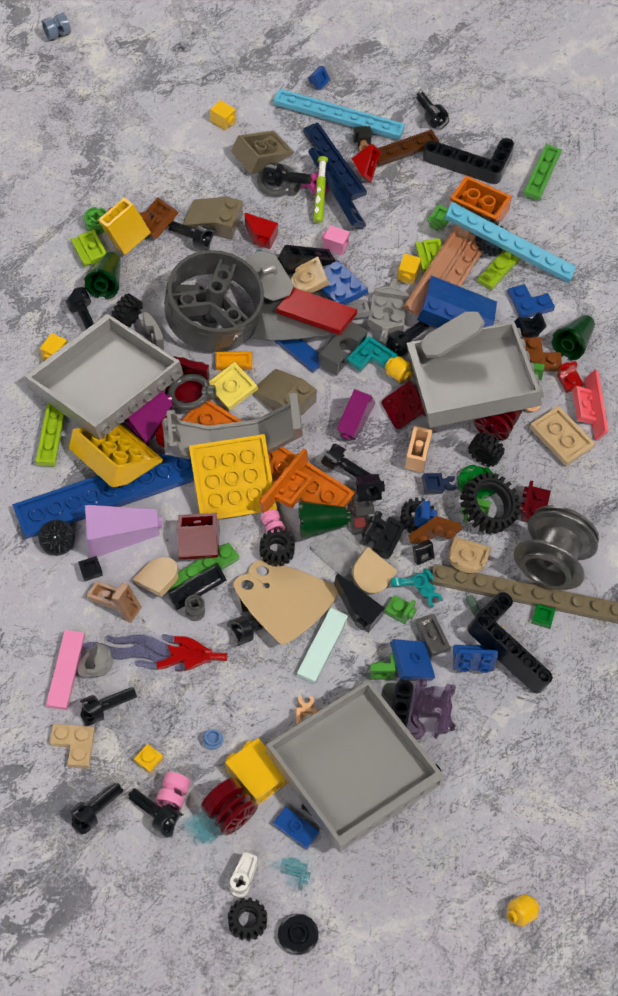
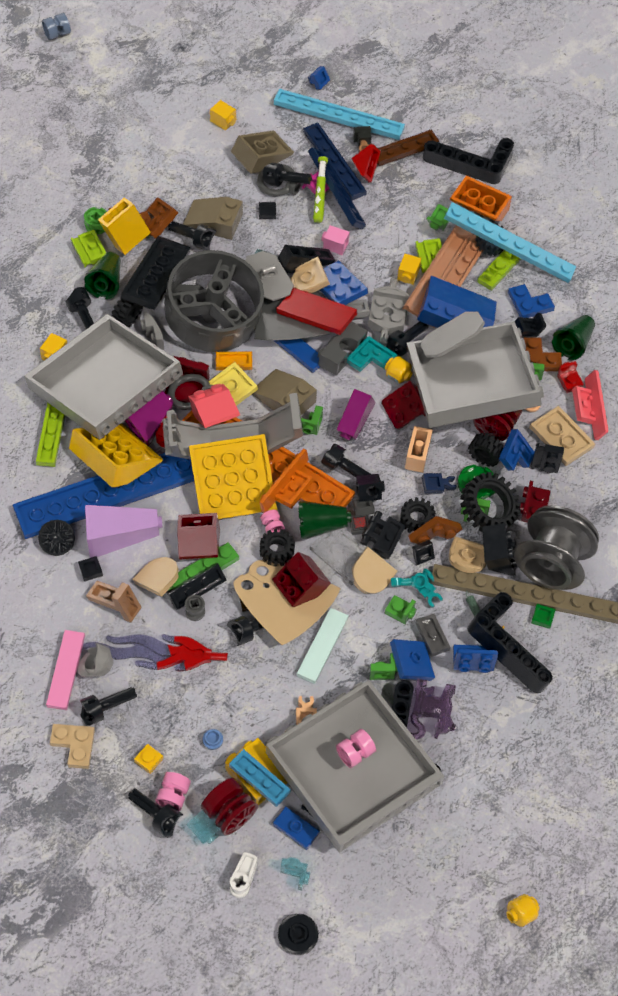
(84, 813): black piece -> none
(151, 276): none -> black plate
(213, 405): none -> coral slope
(247, 906): black tyre -> none
(259, 778): none -> dark azure plate
(262, 231): red slope -> none
(267, 210): none -> black tile
(301, 580): none -> dark red slope
(313, 424): none -> bright green bracket
(358, 746): none -> bright pink wheel
(360, 606): black slope -> none
(424, 513): blue tile -> none
(433, 113): black piece -> none
(499, 549): none -> black slope
(516, 450): none -> blue plate
(542, 172): bright green plate -> none
(547, 458): none -> black plate

